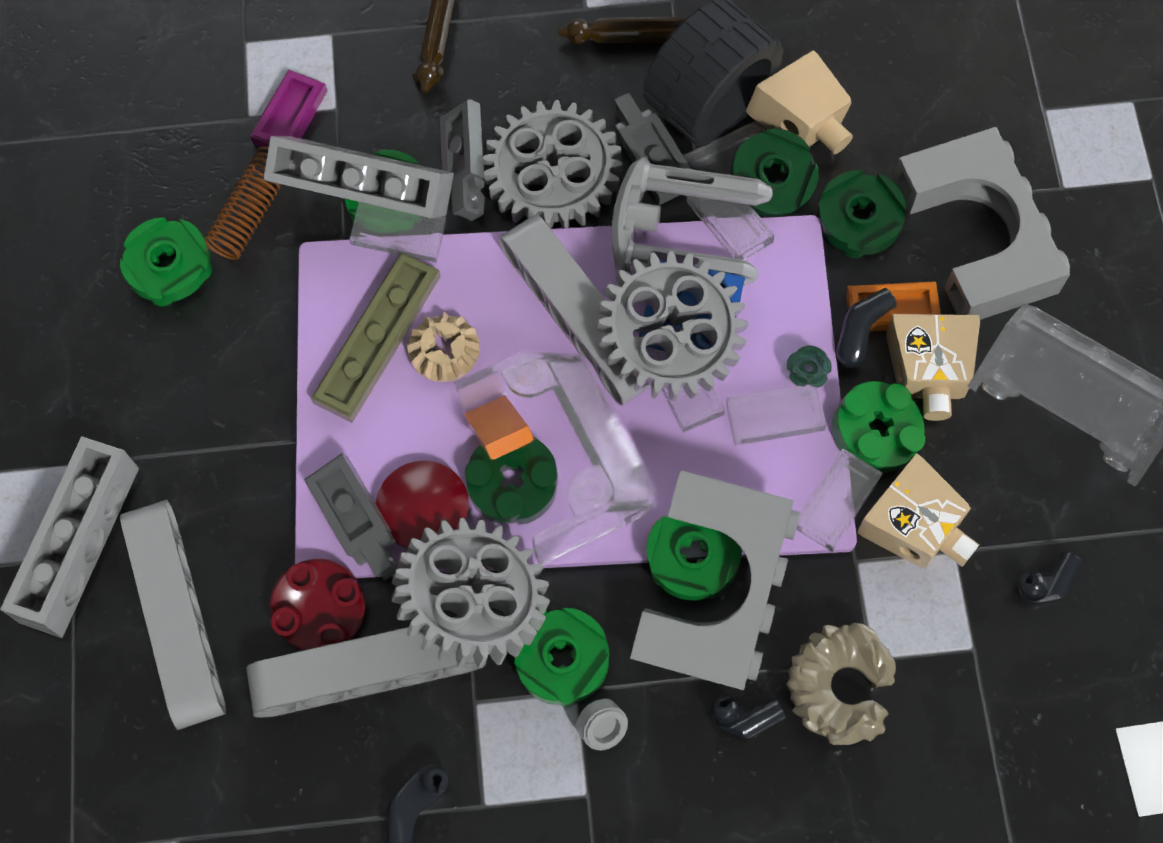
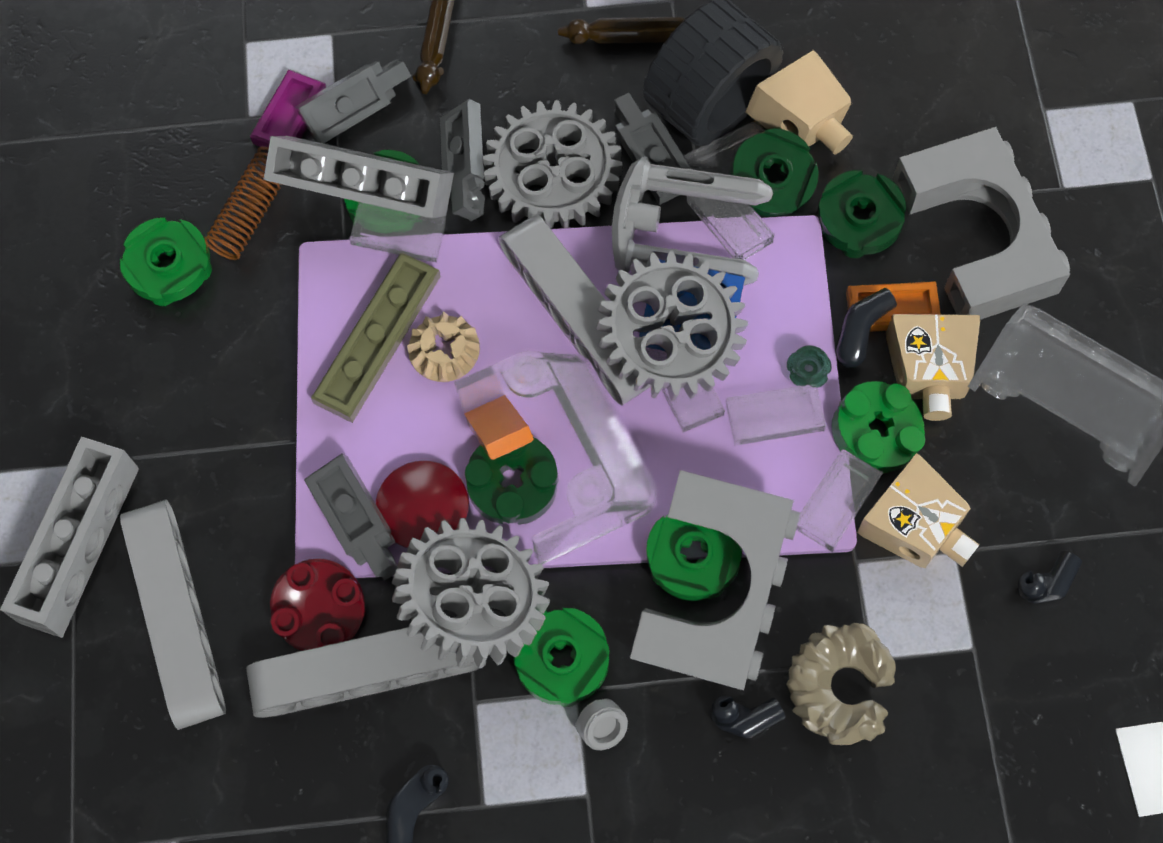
(351, 99): none -> dark grey hinge

